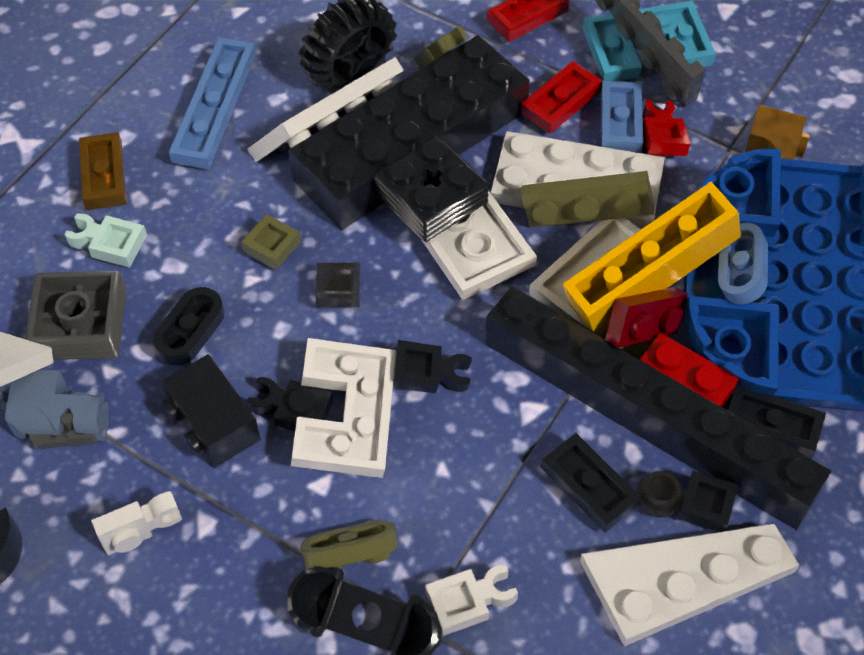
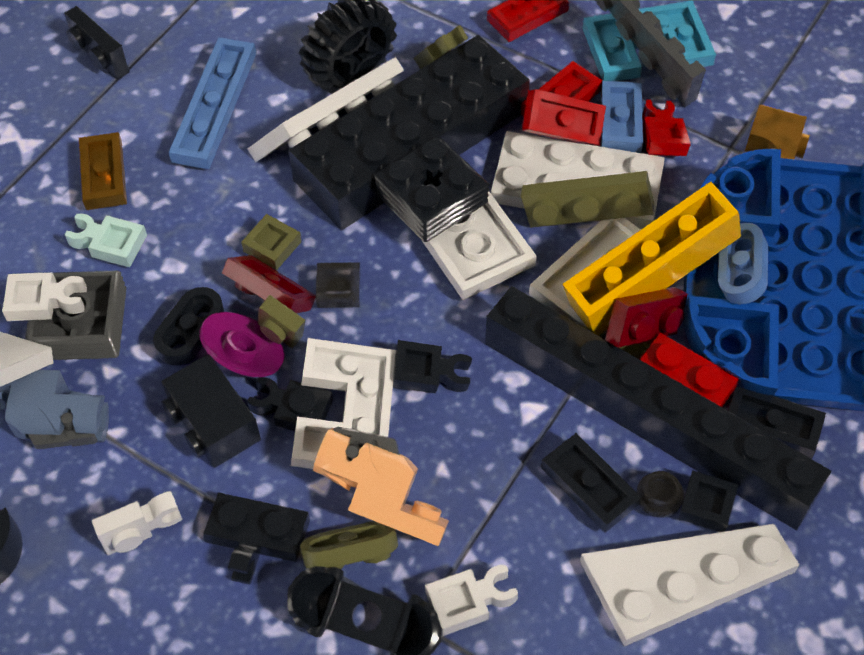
(37, 294): none -> white plate
(95, 41): none -> black plate
(240, 345): none -> magenta dish
(254, 530): none -> black plate
(261, 280): none -> dark red plate
(280, 322): none -> olive plate
(381, 481): none -> light nougat plate
(563, 117): none -> red plate

